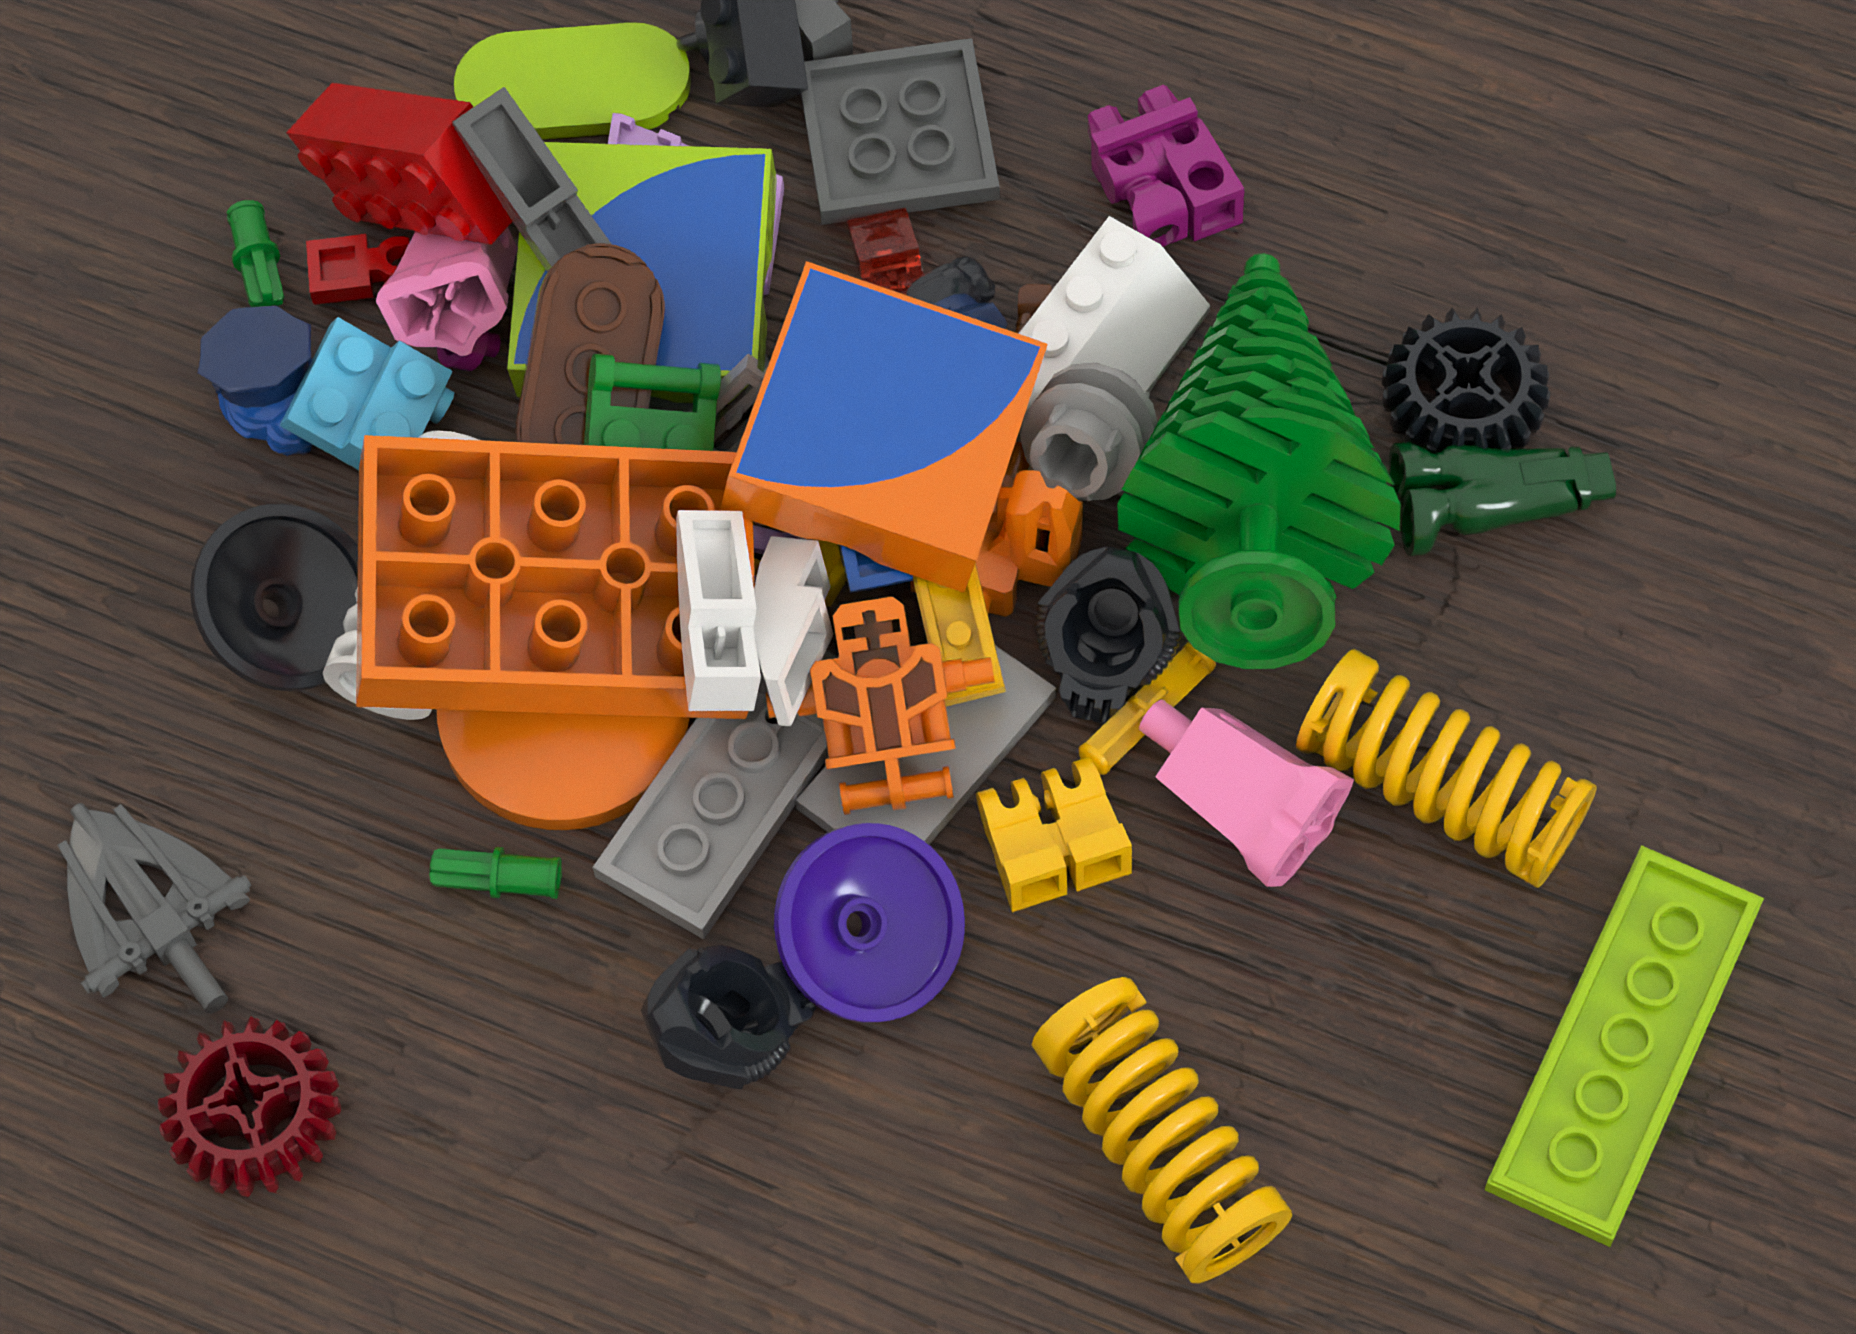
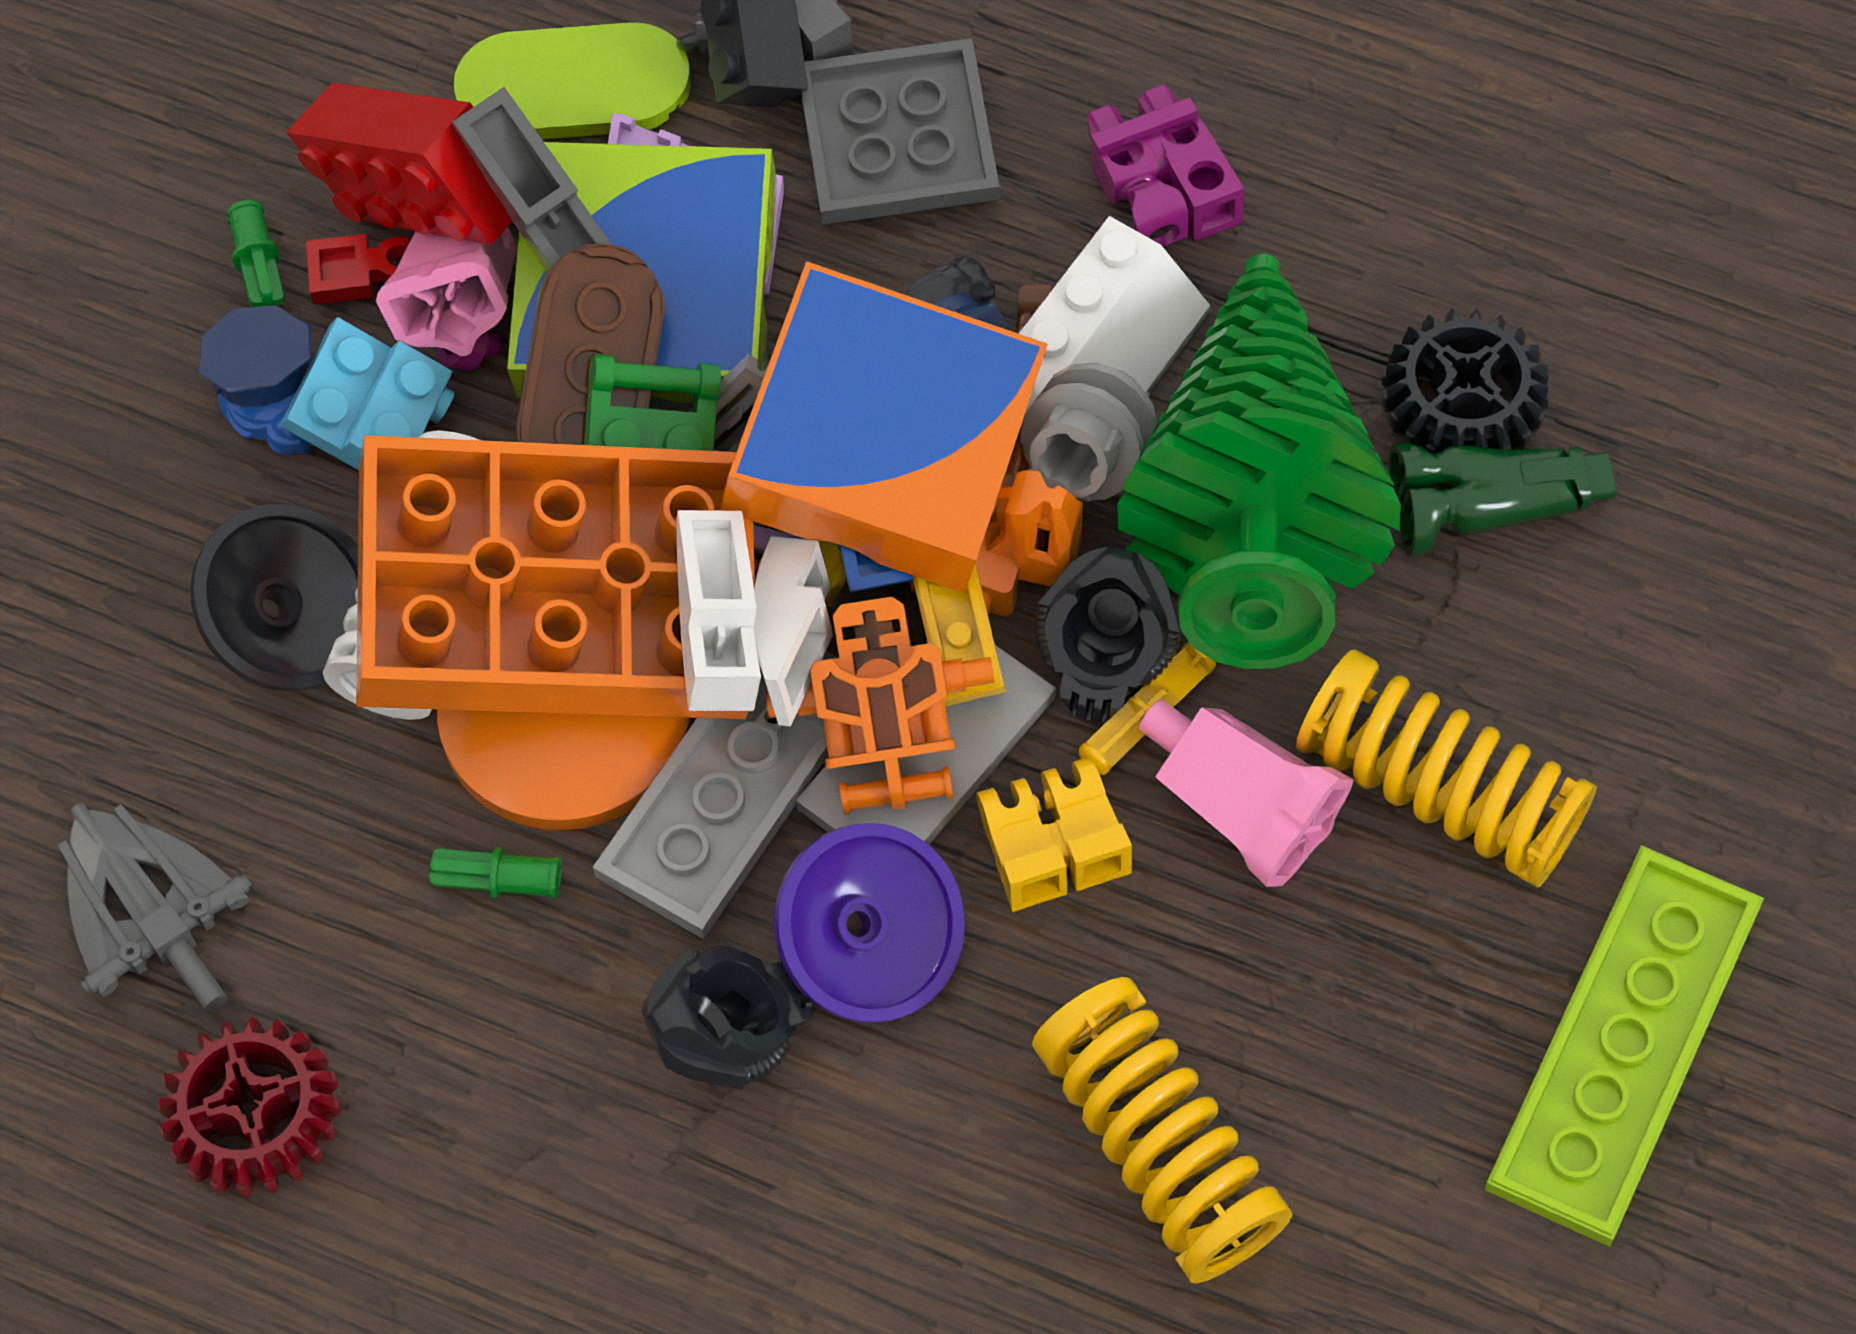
(886, 249): clear red slope -> none

